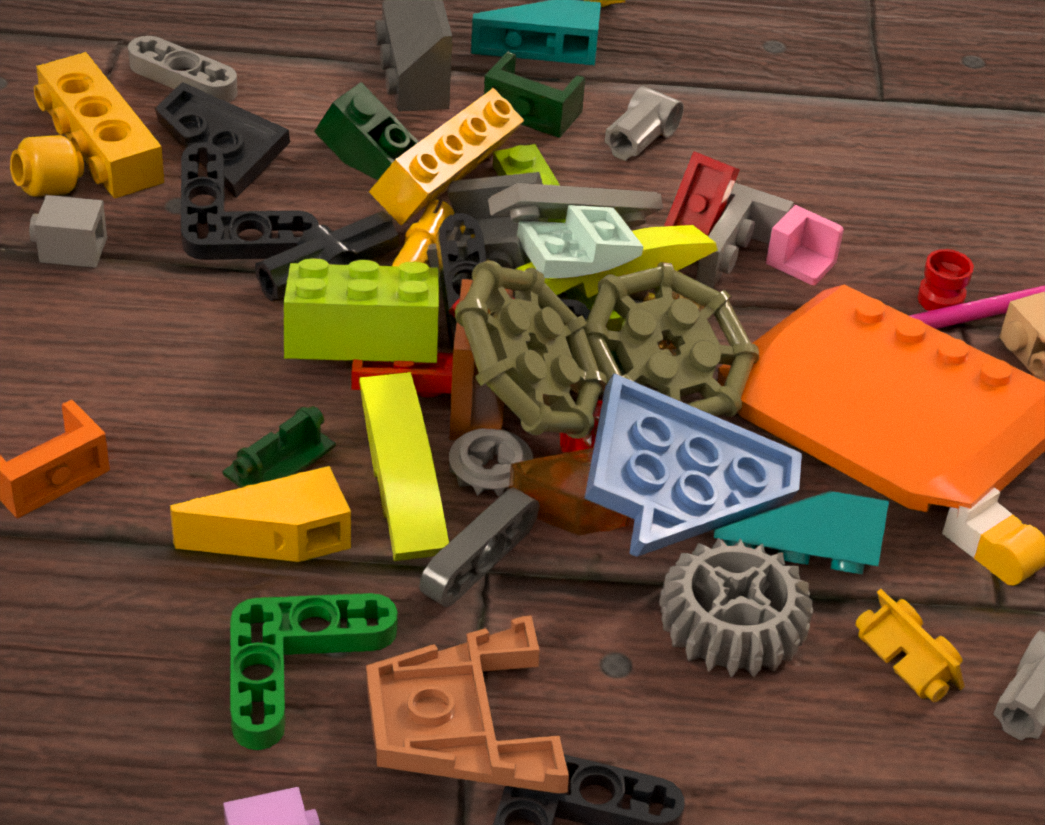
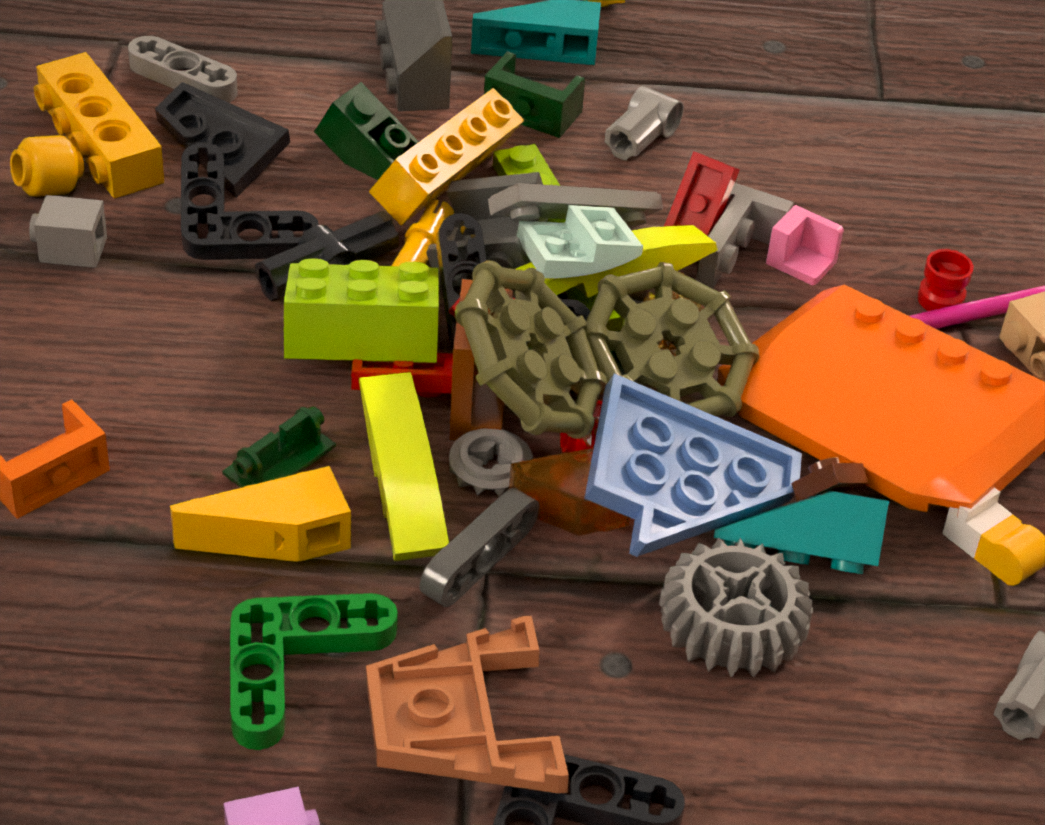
(830, 476): none -> reddish brown plate
(927, 662): yellow hinge -> none

